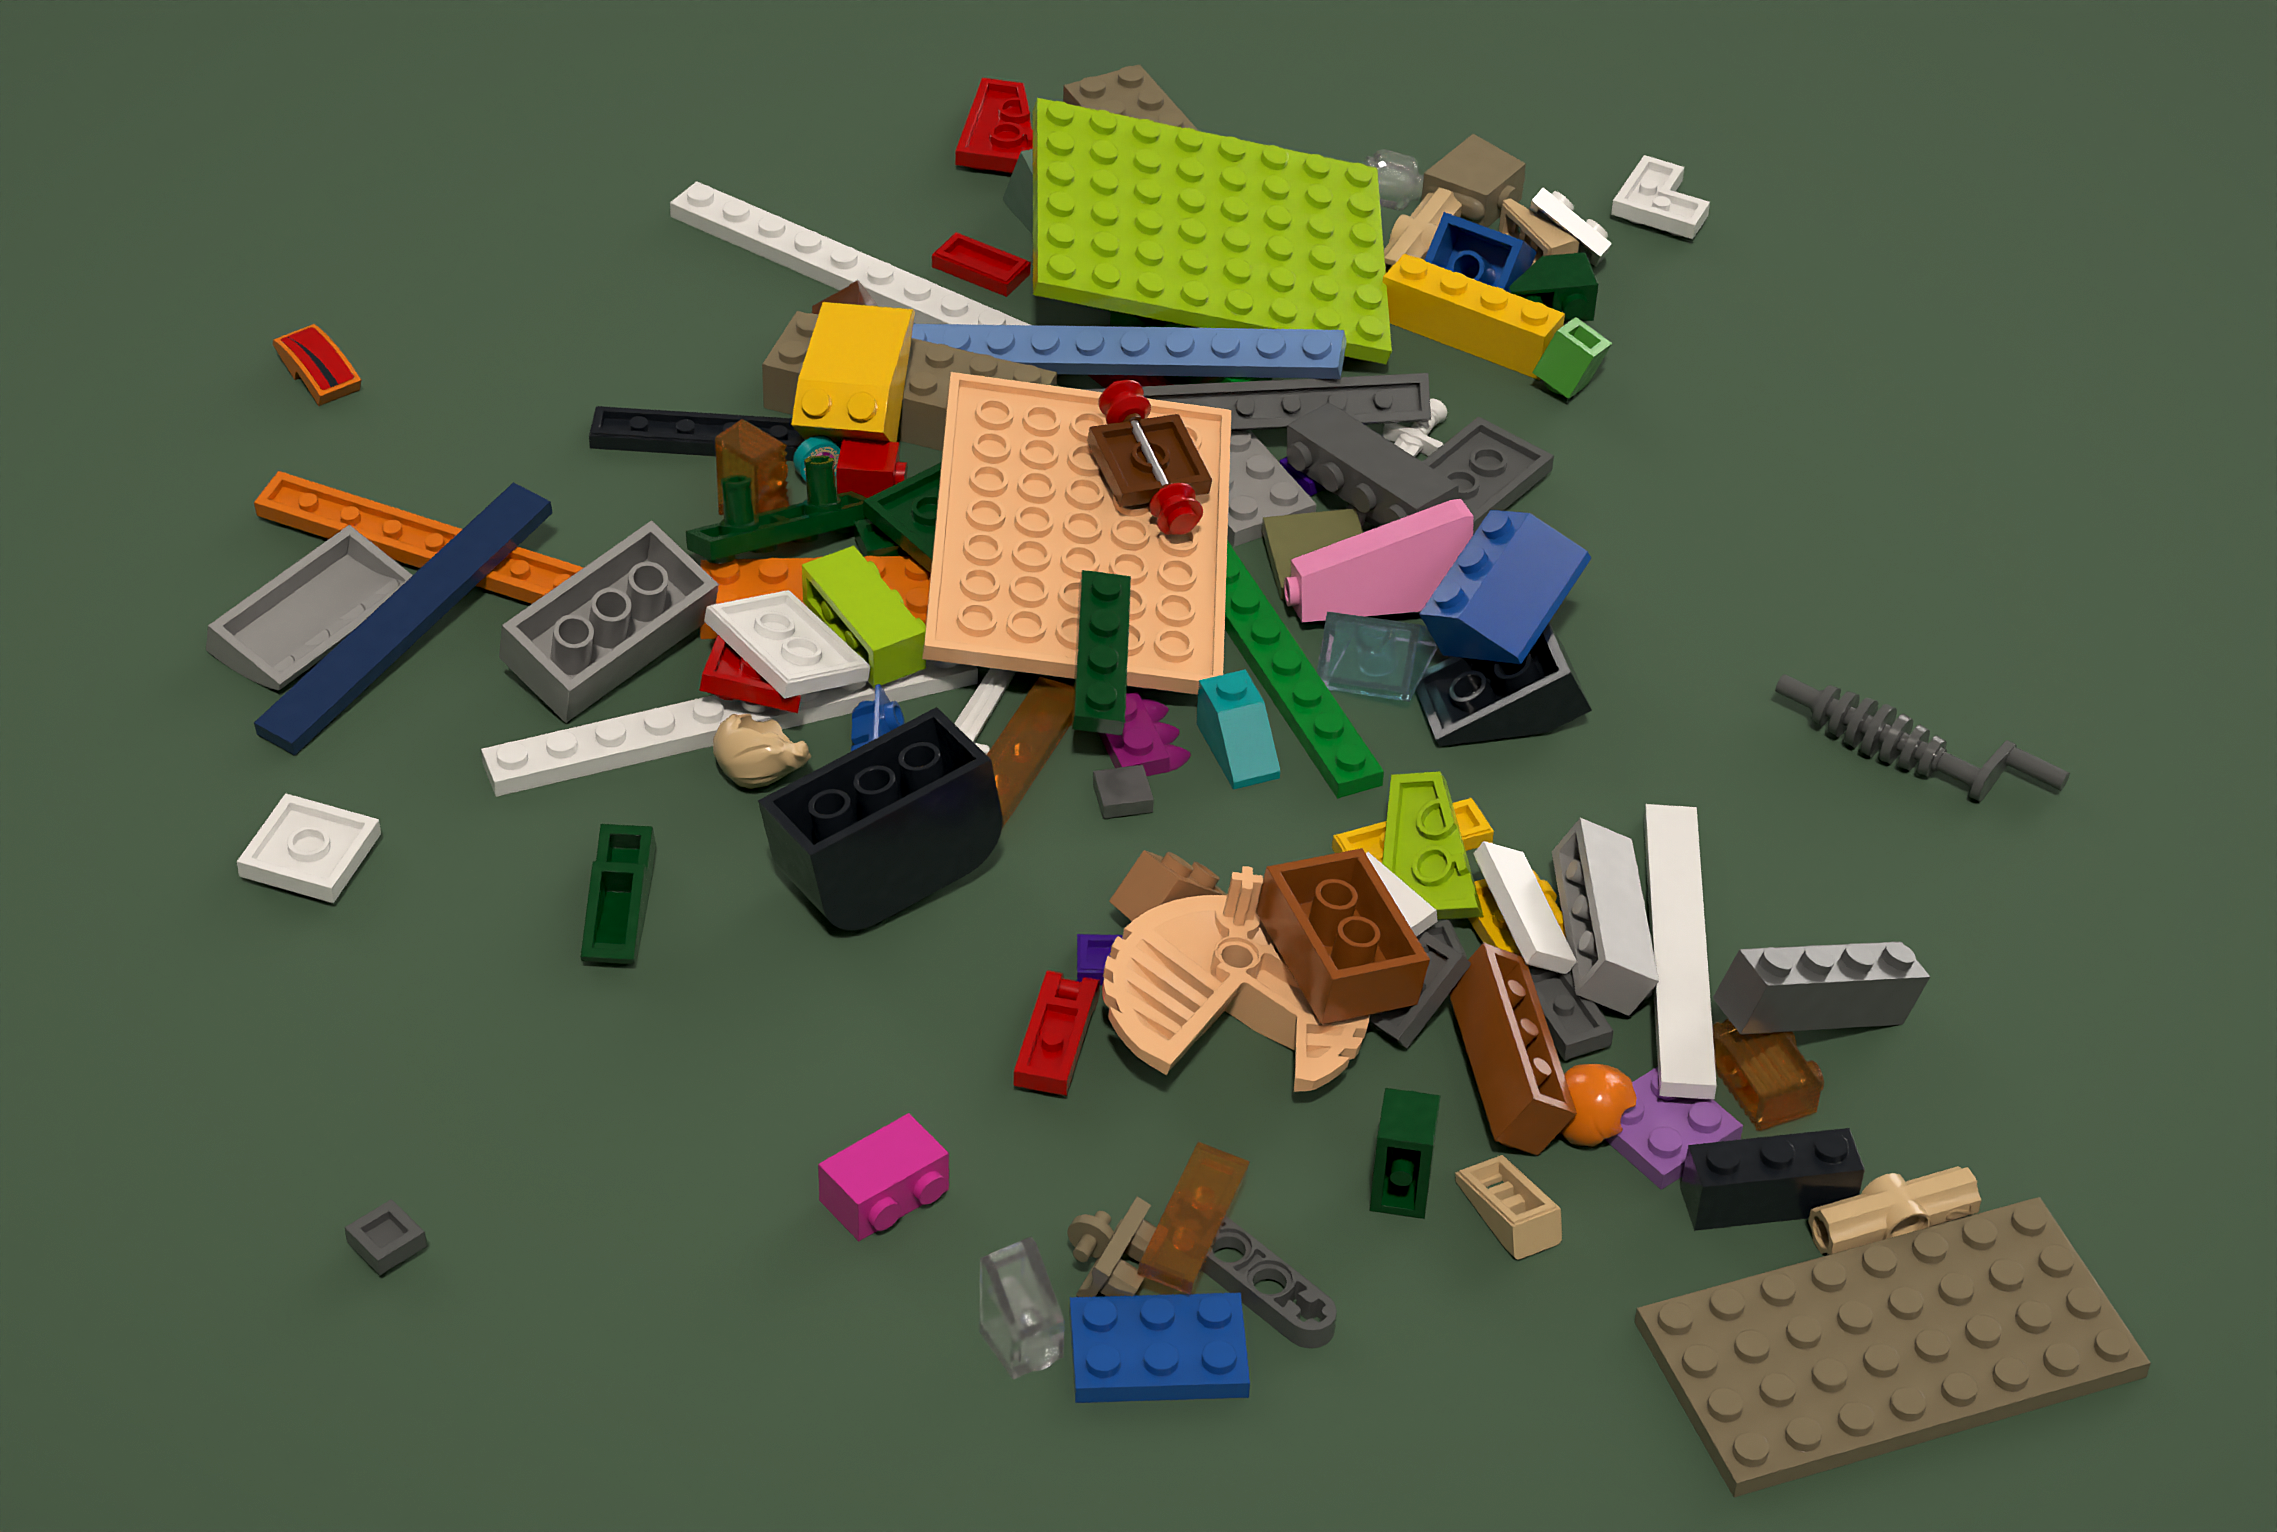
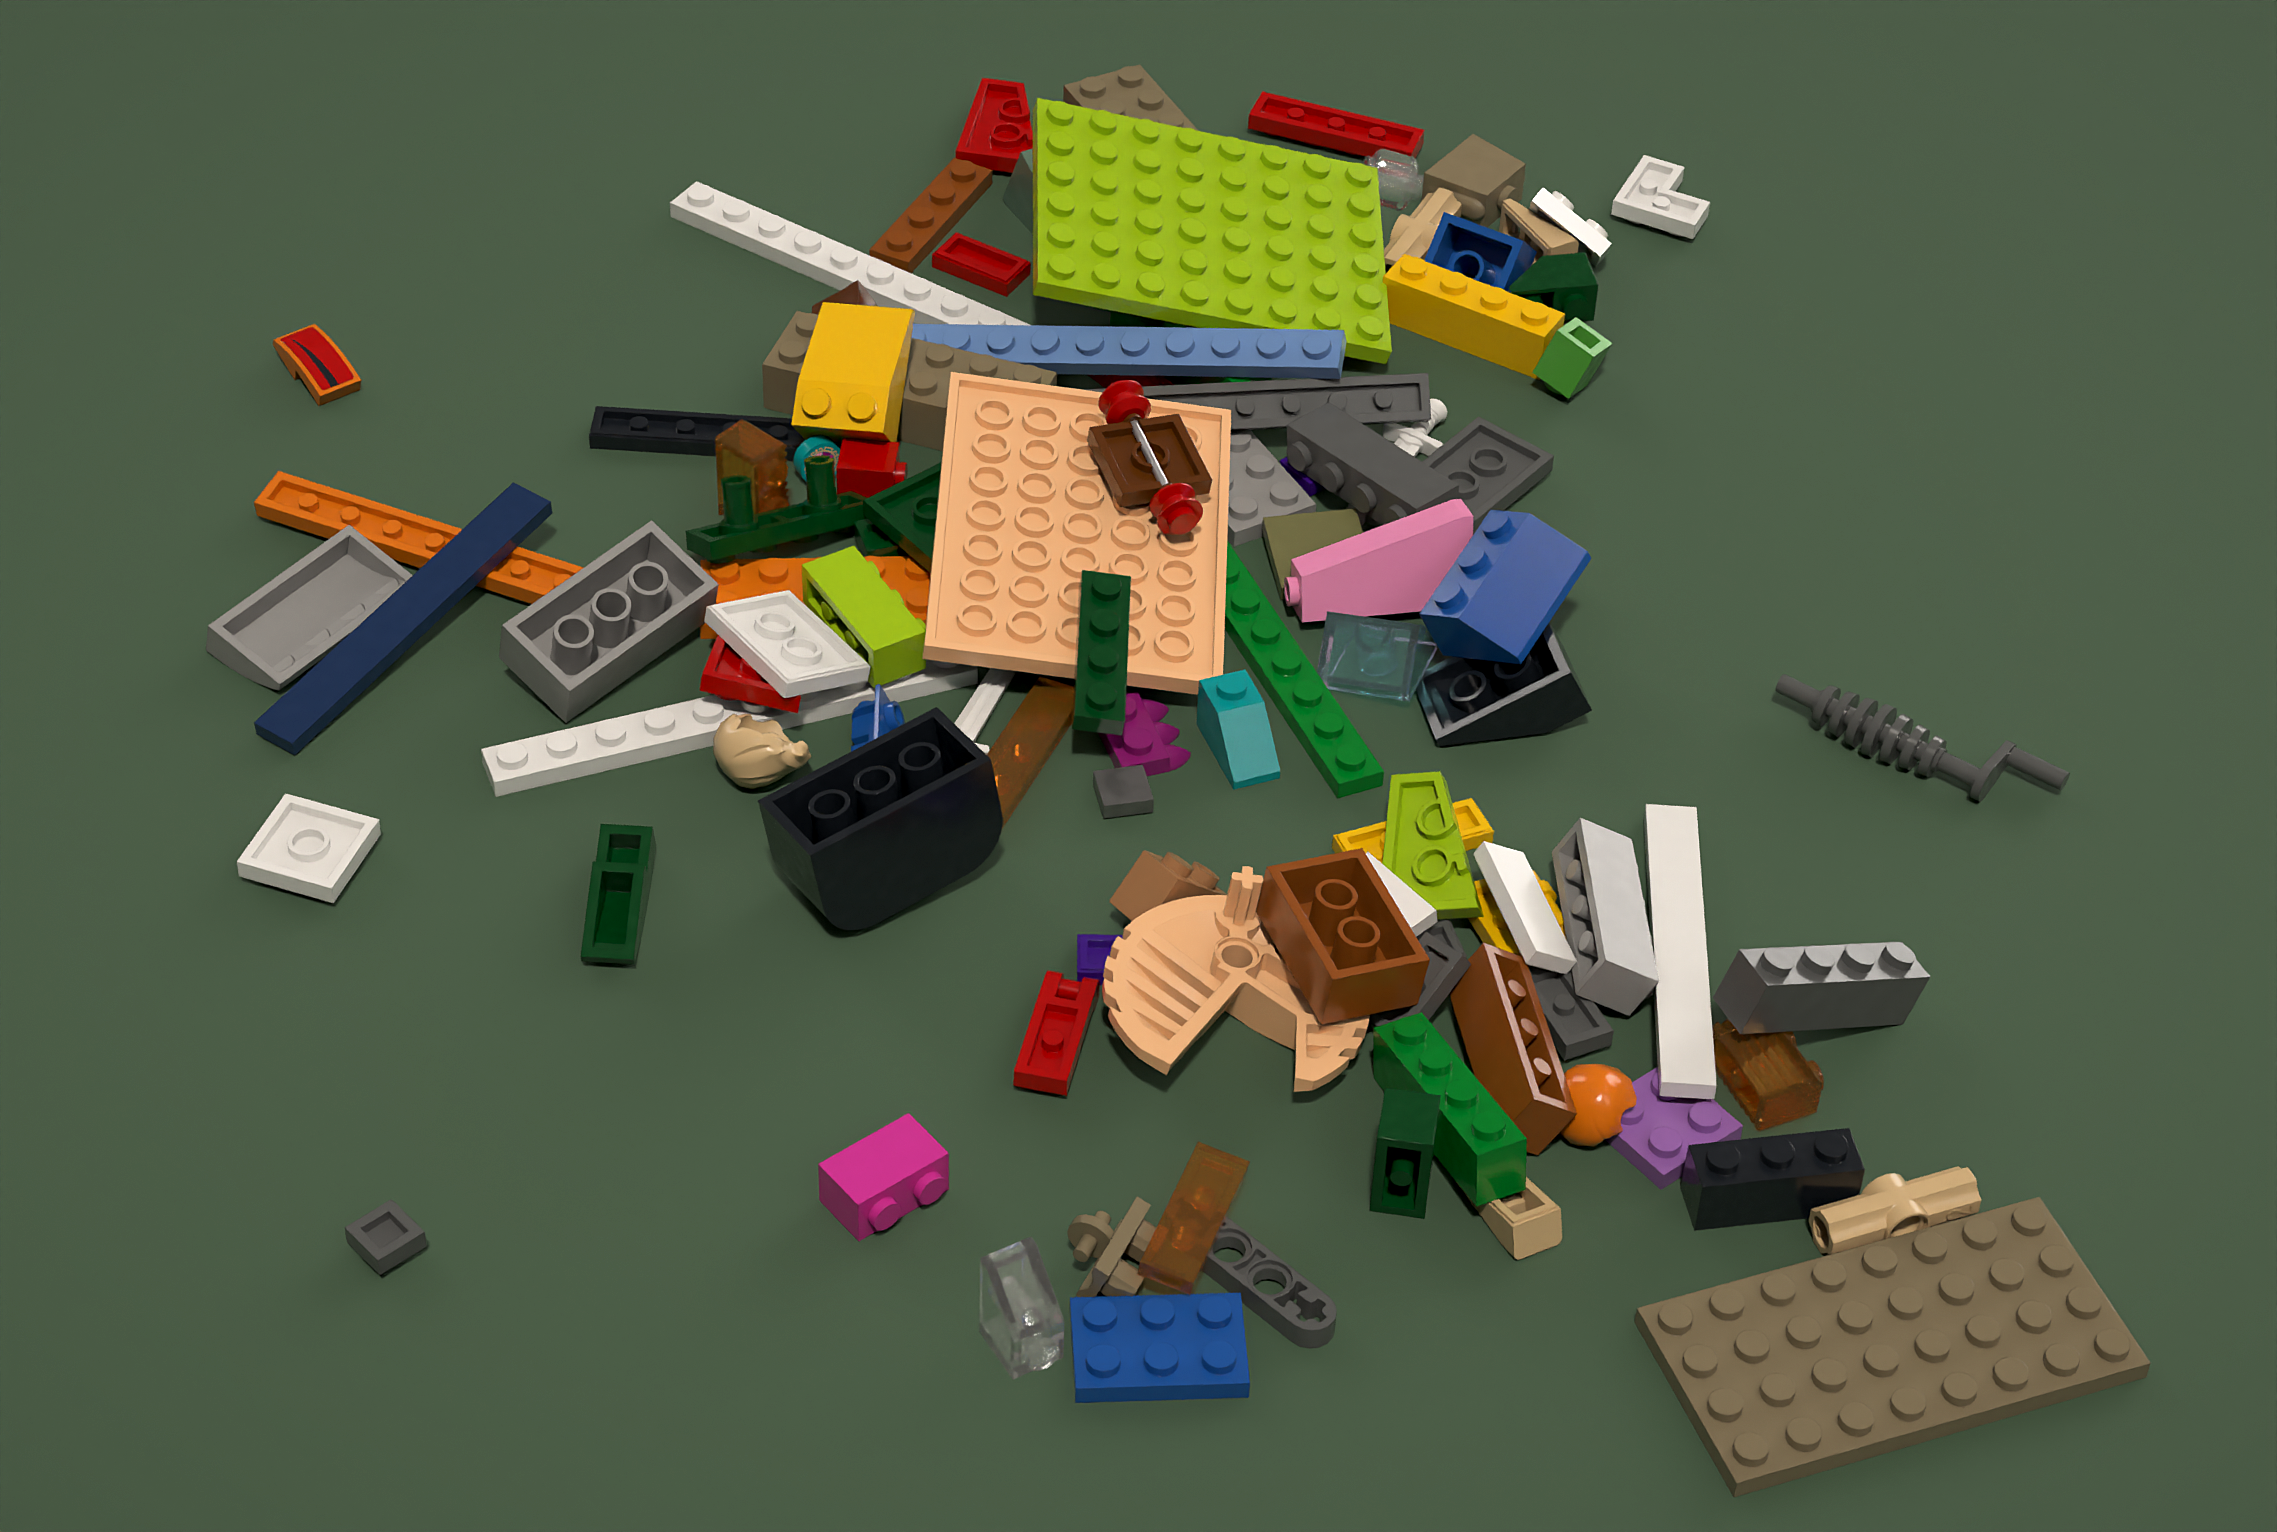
(932, 215): none -> dark orange plate
(1332, 127): none -> red plate
(1473, 1132): none -> green brick

